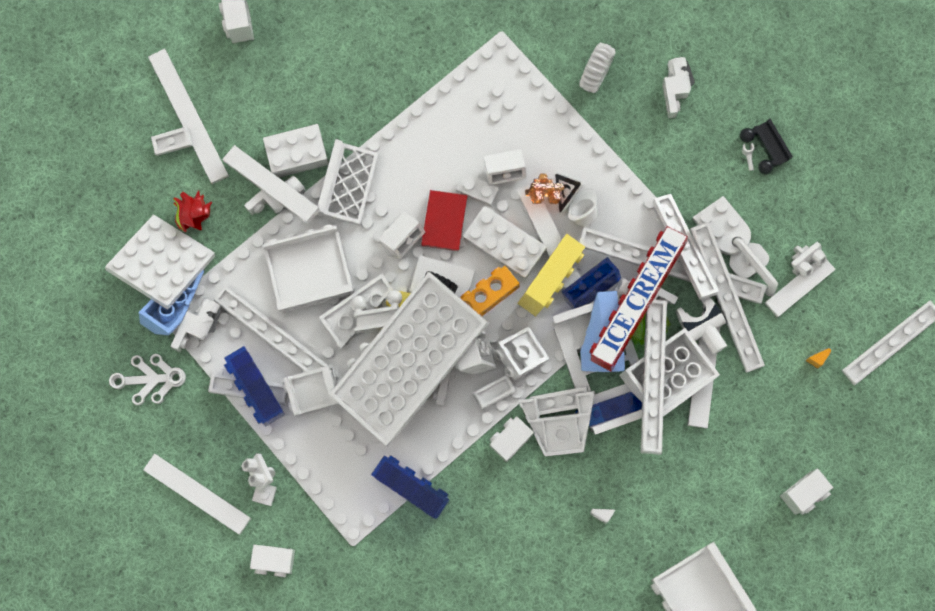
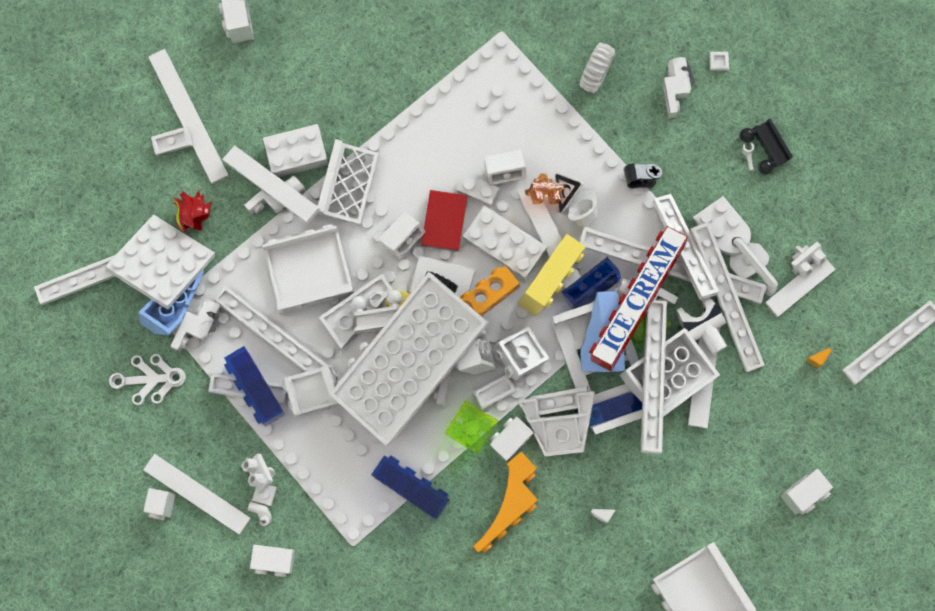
(73, 282): none -> white plate
(159, 504): none -> white brick
(262, 511): none -> white arm
(473, 422): none -> clear neon green brick
(516, 501): none -> light orange arch
(642, 175): none -> black piece
(719, 61): none -> white tile

